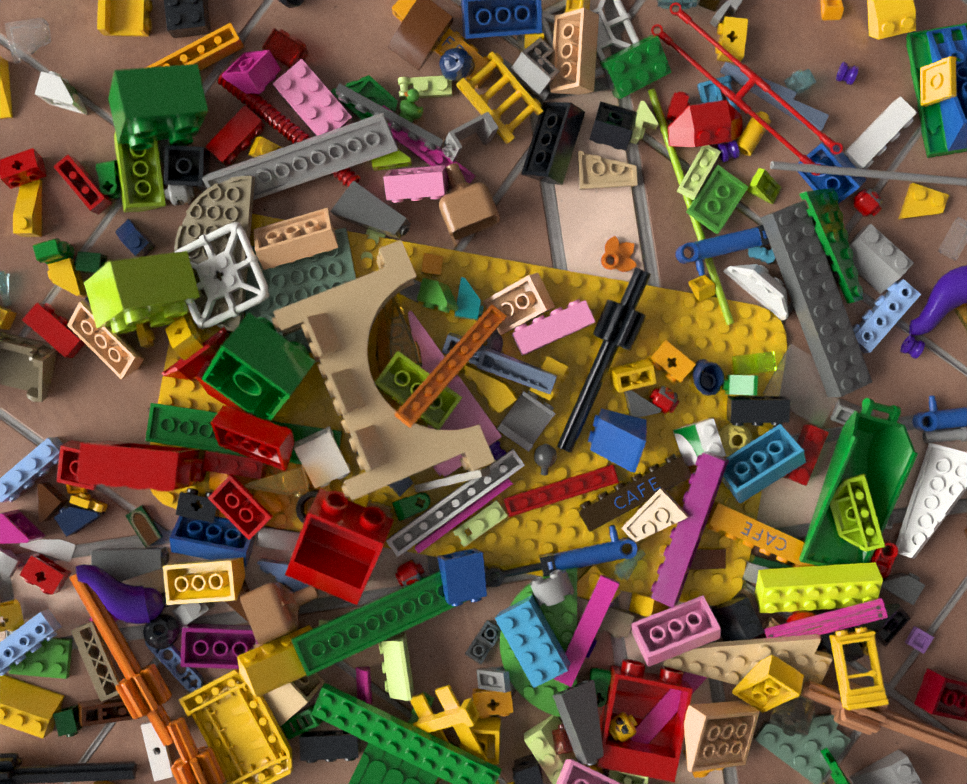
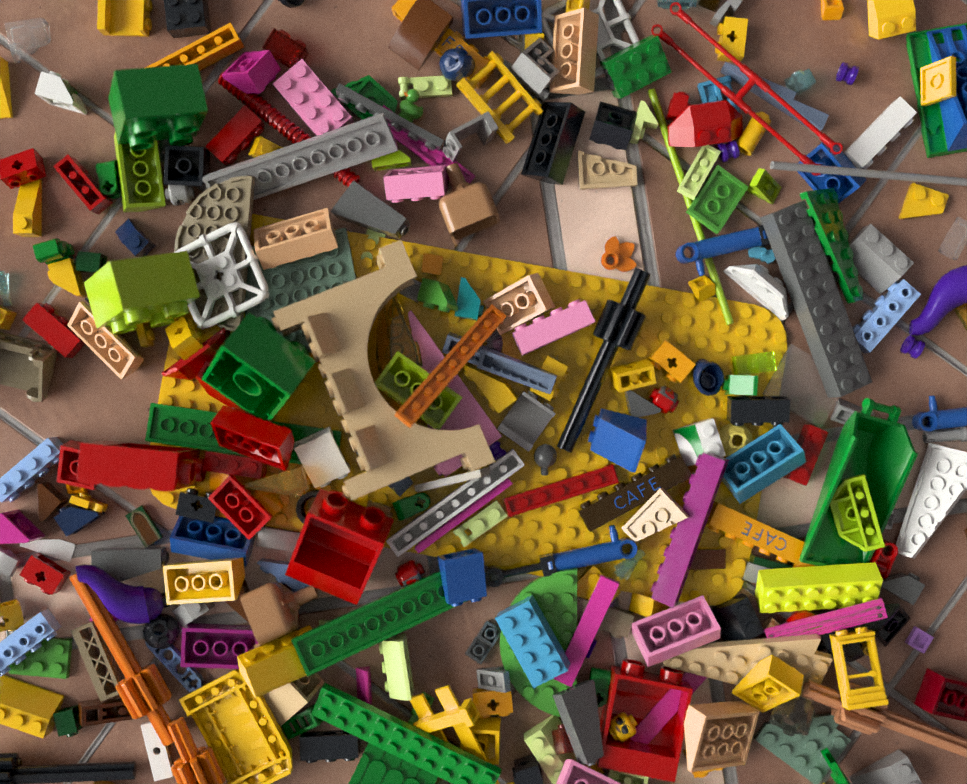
(552, 589): light grey cylinder -> none
(868, 202): red head -> none

